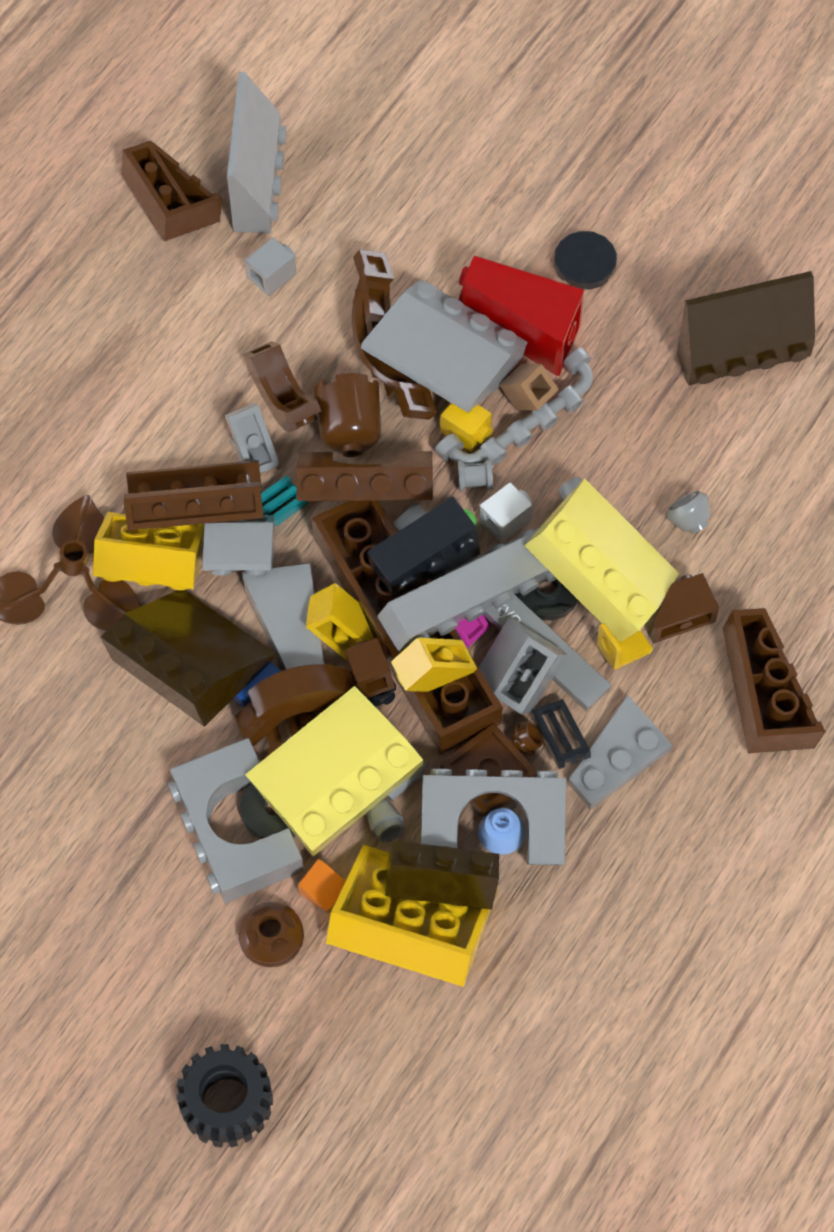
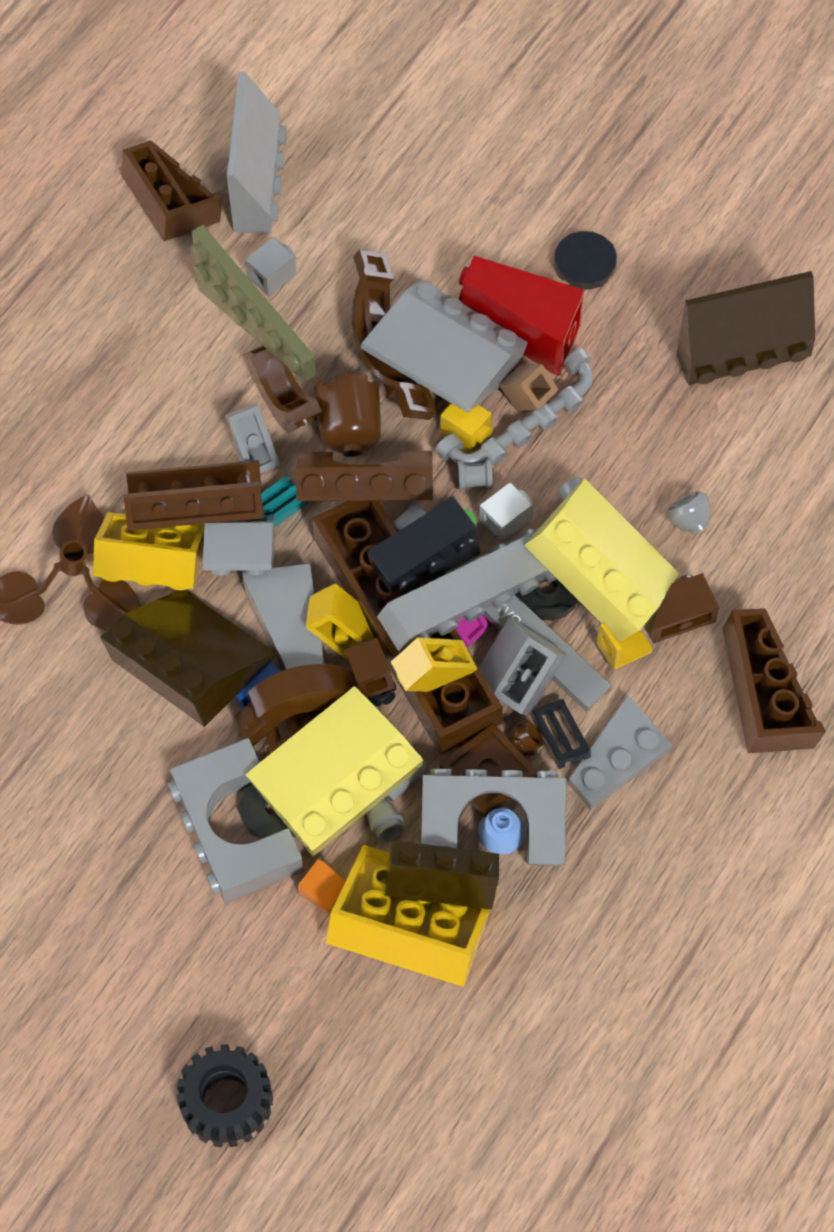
(239, 298): none -> olive wing
(271, 950): reddish brown piece -> none

